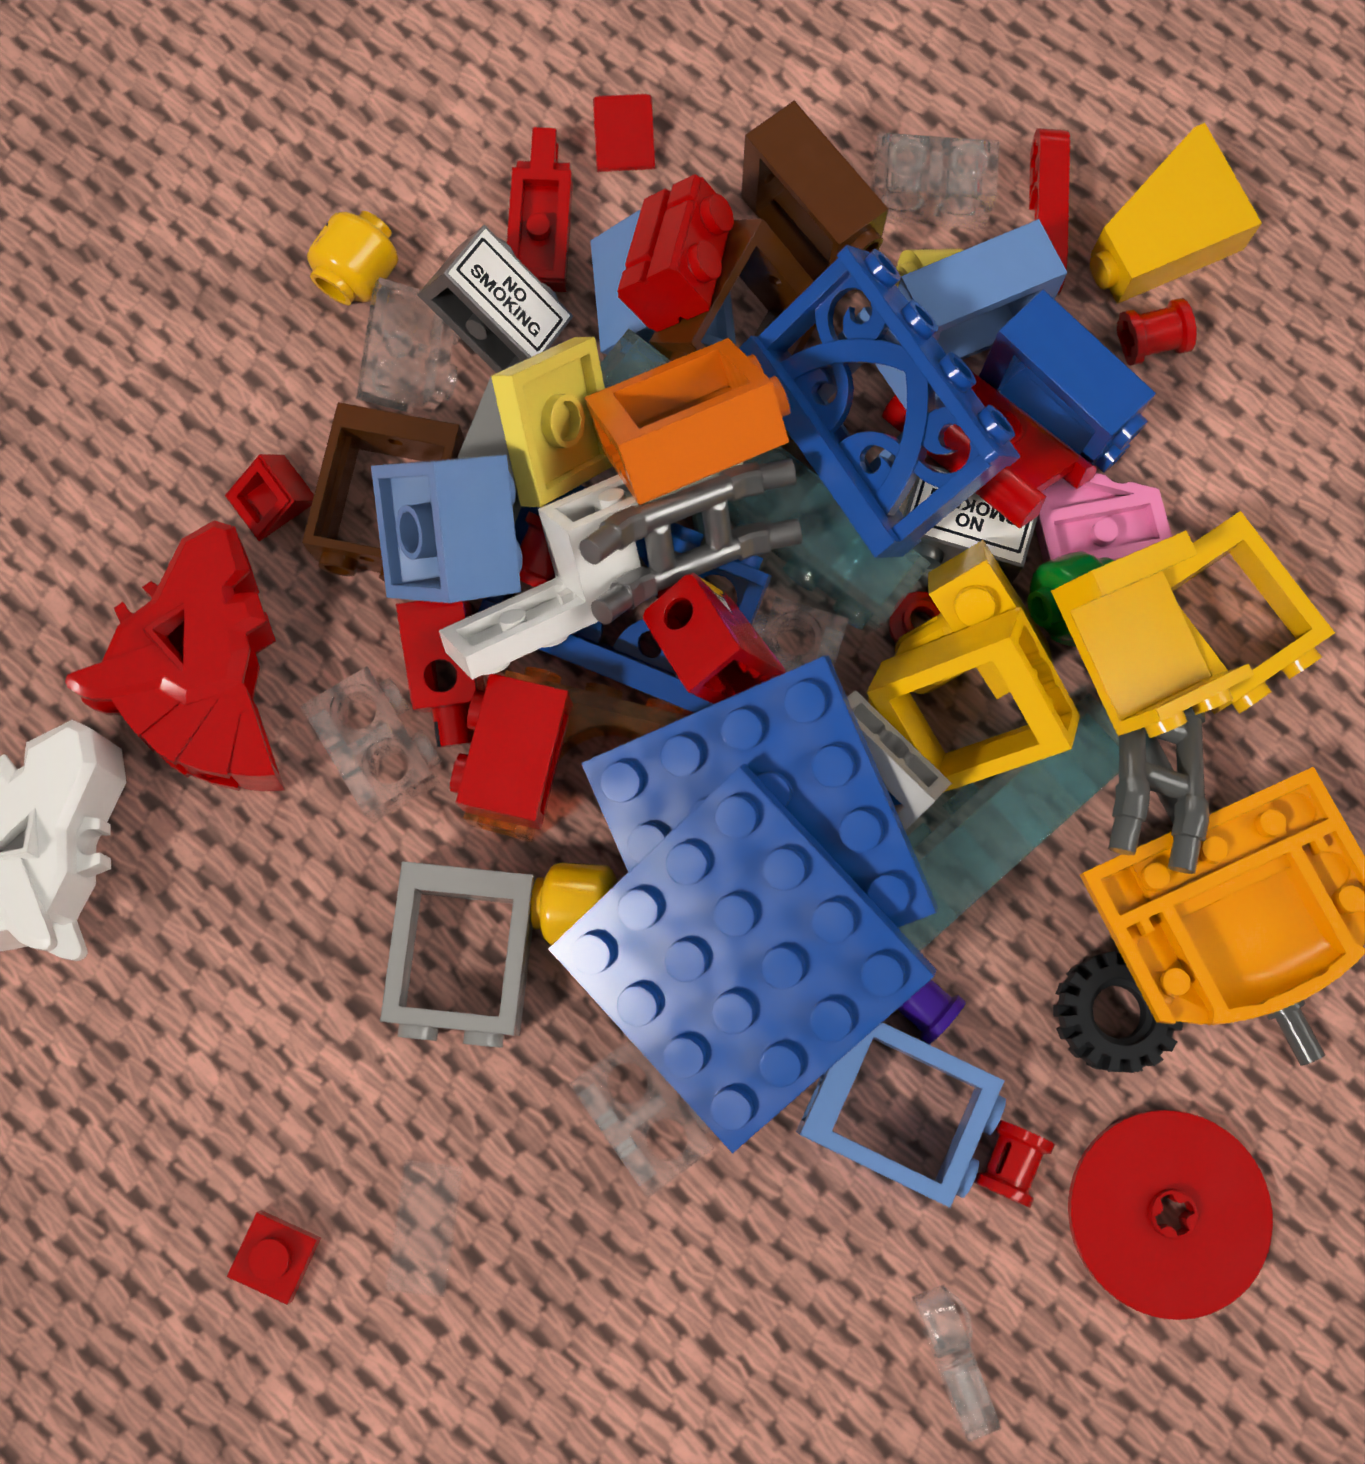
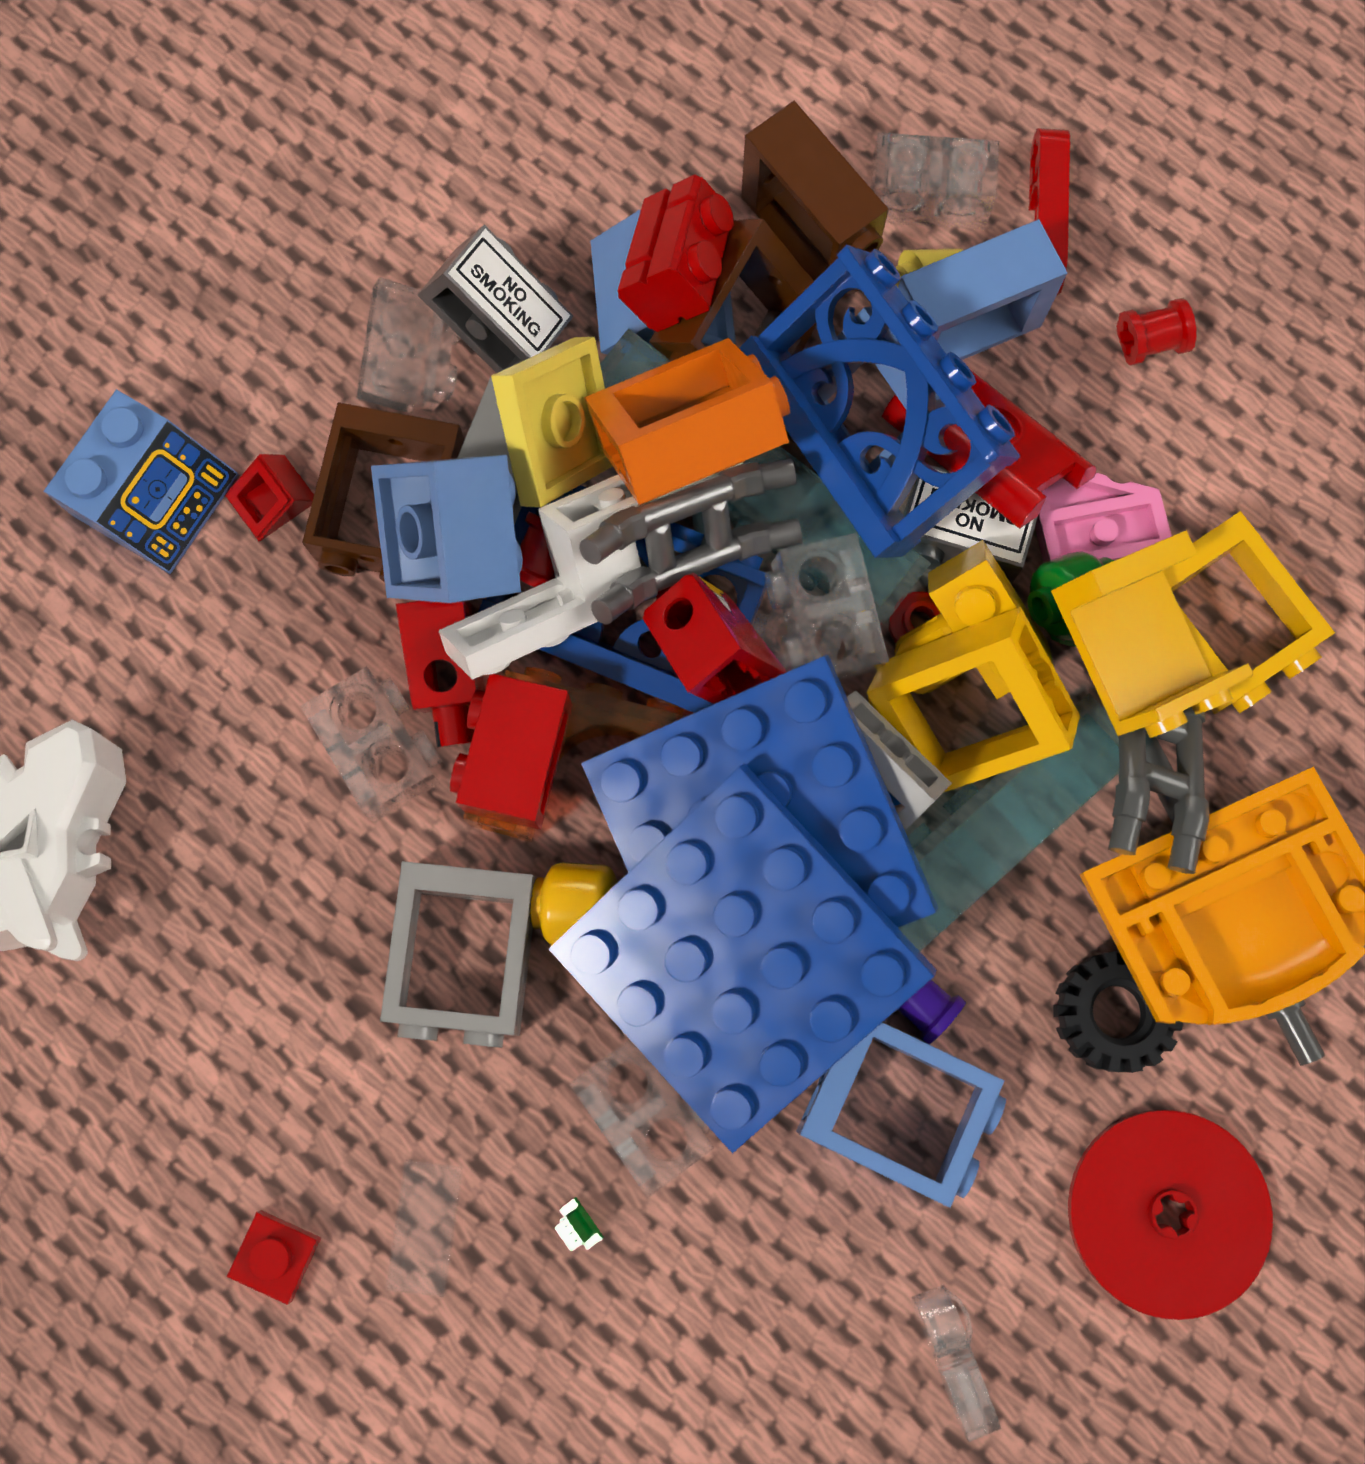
(141, 482): none -> slope
(201, 704): red animal -> none
(351, 256): yellow head -> none
(542, 211): red hinge -> none
(577, 1226): none -> piece
(624, 132): red slope -> none
(845, 609): none -> clear brick
(1014, 1163): red bush -> none
(1068, 381): blue window -> none
(1175, 222): yellow slope -> none

